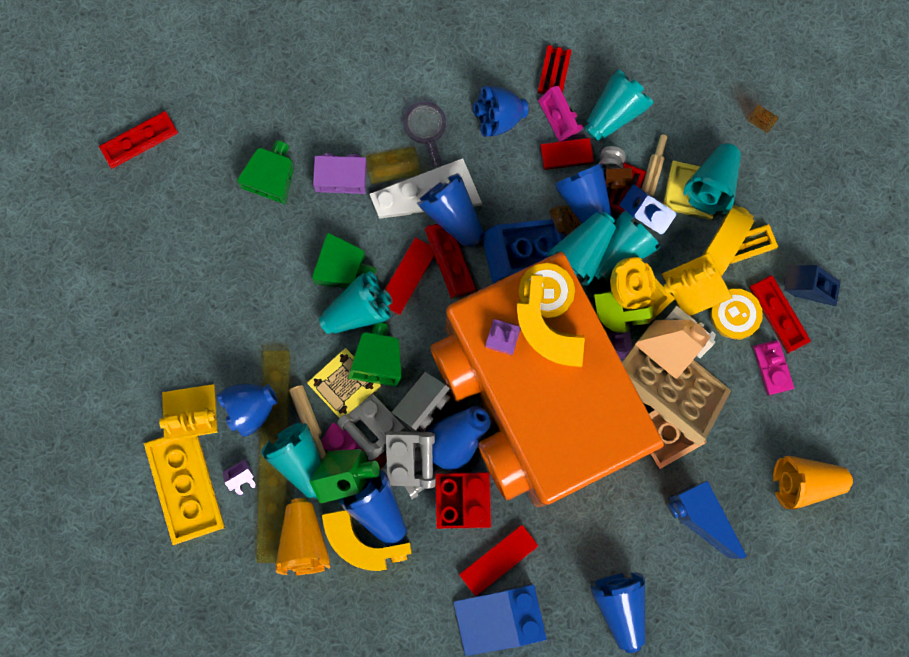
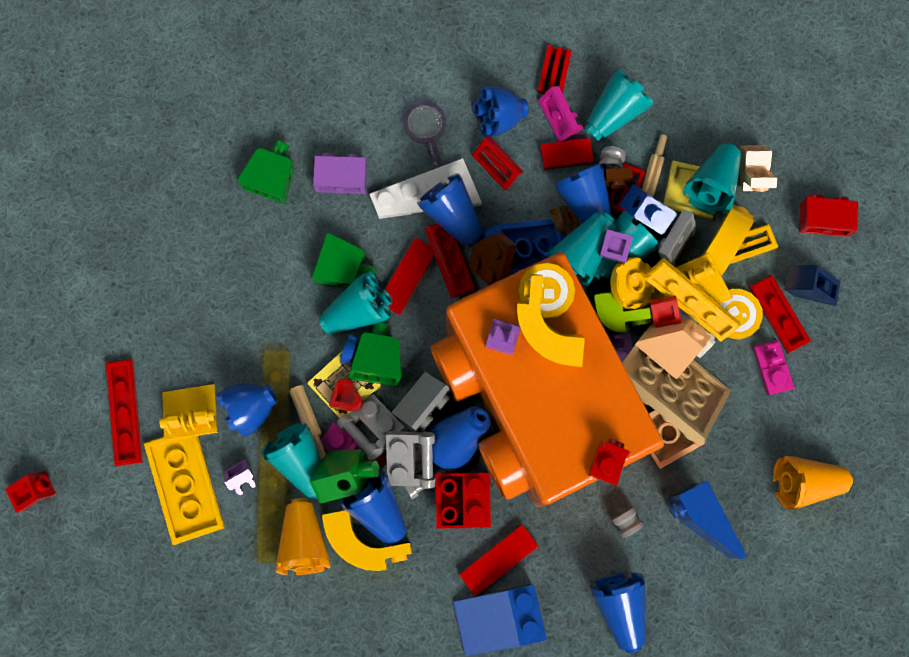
(30, 490): none -> red bracket
(124, 412): none -> red tile
(138, 139): red tile -> none
(345, 396): none -> red tile
(349, 350): none -> blue tile
(393, 165): clear yellow slope -> none
(492, 258): none -> reddish brown plate
(499, 160): none -> red tile
(609, 461): none -> red bracket
(616, 246): none -> medium lavender tile
(628, 522): none -> light grey wheel
(665, 311): none -> red tile
(681, 230): none -> light grey plate
(692, 300): none -> yellow tile
(755, 168): none -> light nougat brick
(762, 118): clear orange tile -> none
(828, 216): none -> red brick

